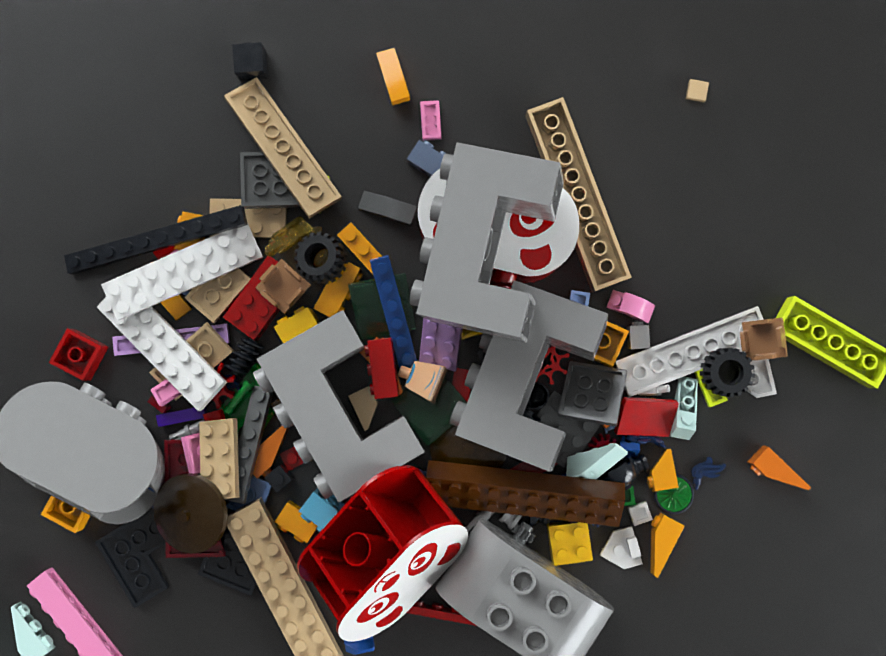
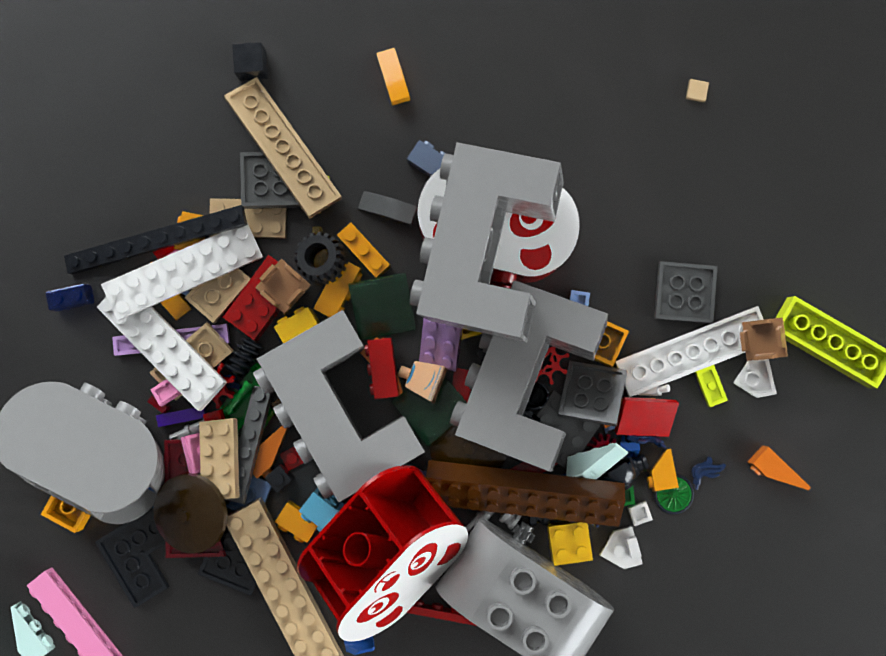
(69, 297): none -> clear blue brick
(78, 354): red brick -> none
(288, 236): clear yellow hinge -> none
(364, 406): tan slope -> none
(393, 311): blue plate -> none
(430, 120): bright pink plate -> none
(596, 239): tan brick -> none
(631, 305): bright pink brick -> none
(638, 336): light grey brick -> none
(663, 539): light orange slope -> none
(685, 292): none -> dark grey plate
(685, 418): light aqua slope -> none
(742, 367): black tyre -> none

